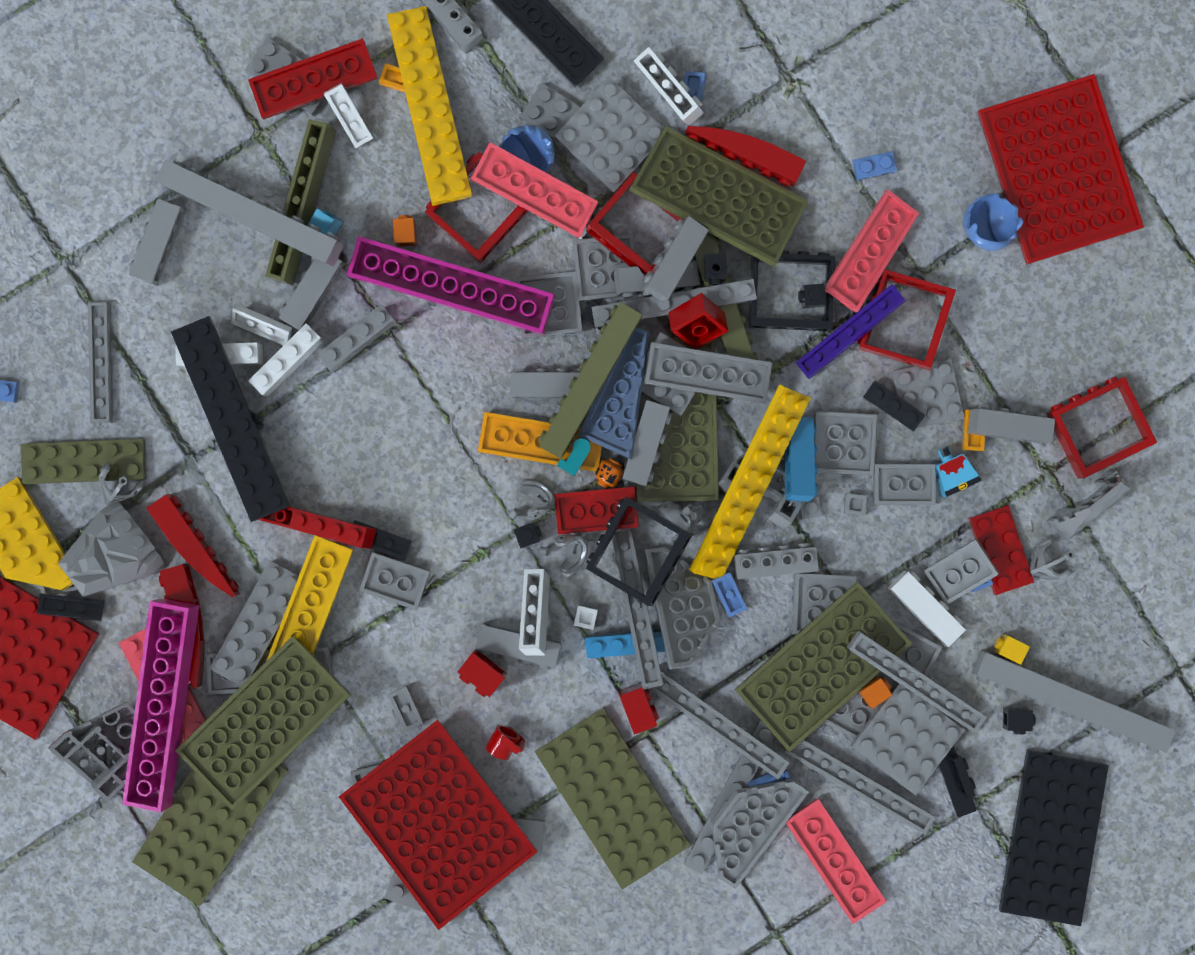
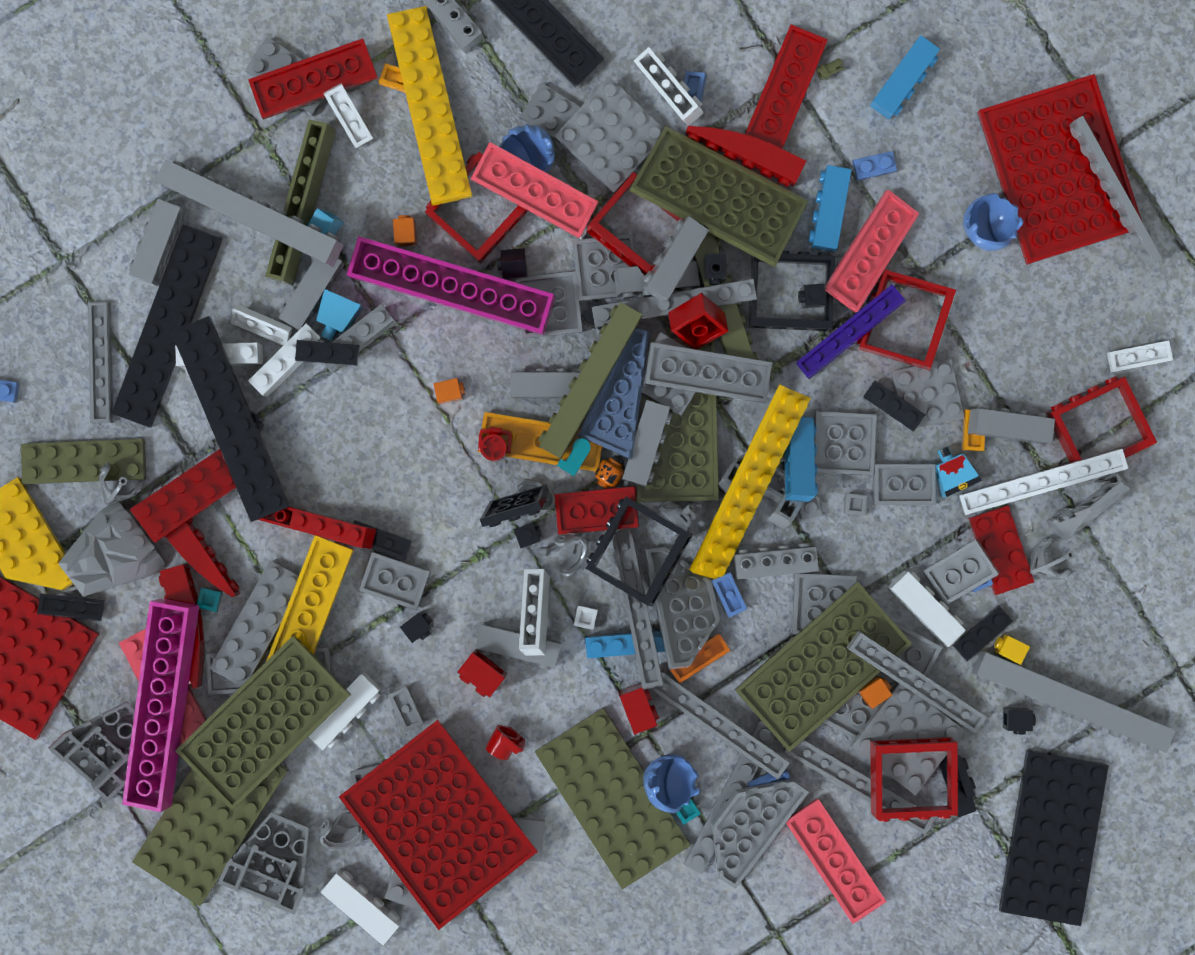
(171, 309): none -> black plate
(184, 497): none -> red plate
(209, 599): none -> teal plate
(271, 863): none -> light grey wedge
(327, 353): none -> black plate
(336, 314): none -> medium azure torso
(349, 838): none -> light grey helmet
(361, 906): none -> white brick
(363, 691): none -> white brick
(418, 626): none -> black brick
(449, 391): none -> orange brick
(494, 446): none -> red piece
(512, 263): none -> black brick
(514, 506): none -> black plate
(670, 782): none -> medium blue piece
(688, 812): none -> teal plate
(711, 651): none -> orange plate
(786, 86): none -> red plate
(829, 69): none -> olive pin
(830, 208): none -> dark azure brick
(880, 747): none -> red window
(904, 78): none -> dark azure brick
(982, 633): none -> black plate
(1043, 481): none -> white plate
(1117, 194): none -> light grey plate
(1139, 356): none -> white plate

